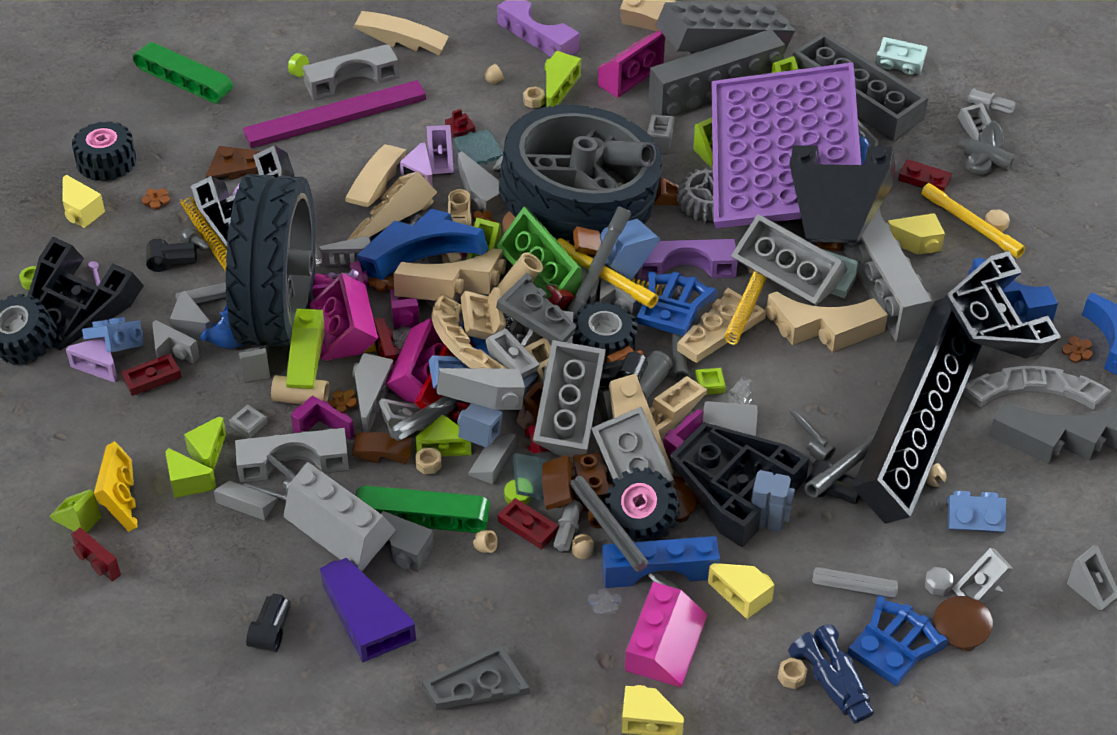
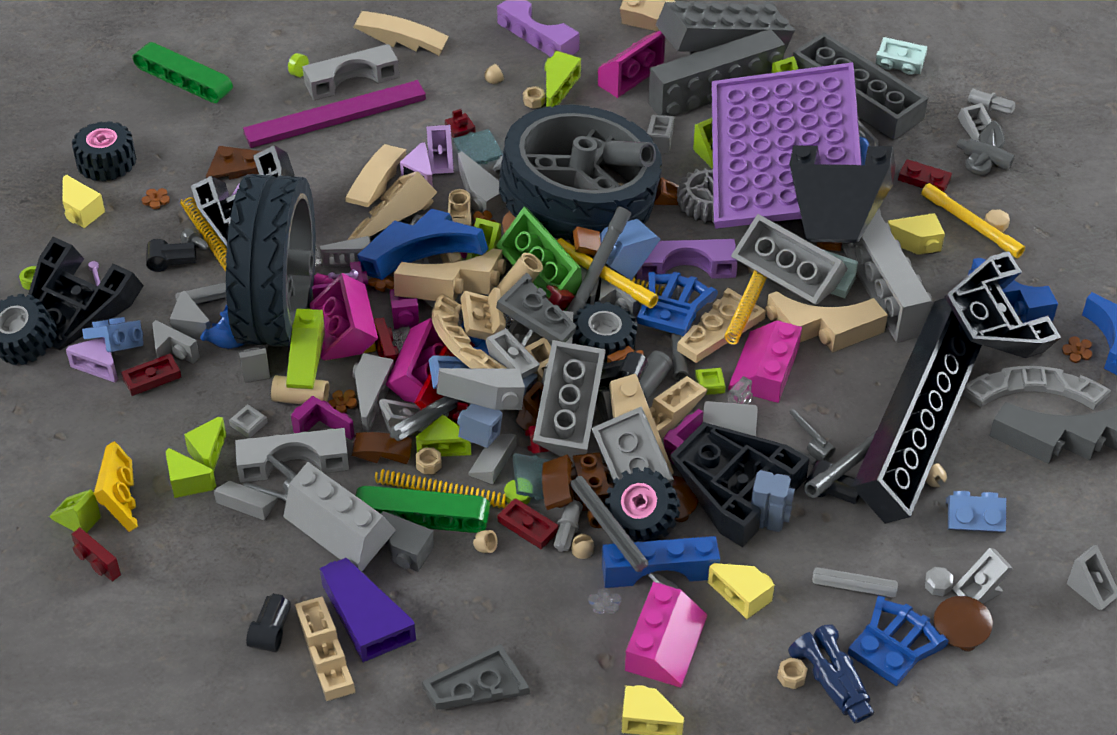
(324, 648): none -> tan slope
(434, 486): none -> yellow piece
(768, 359): none -> dark pink slope

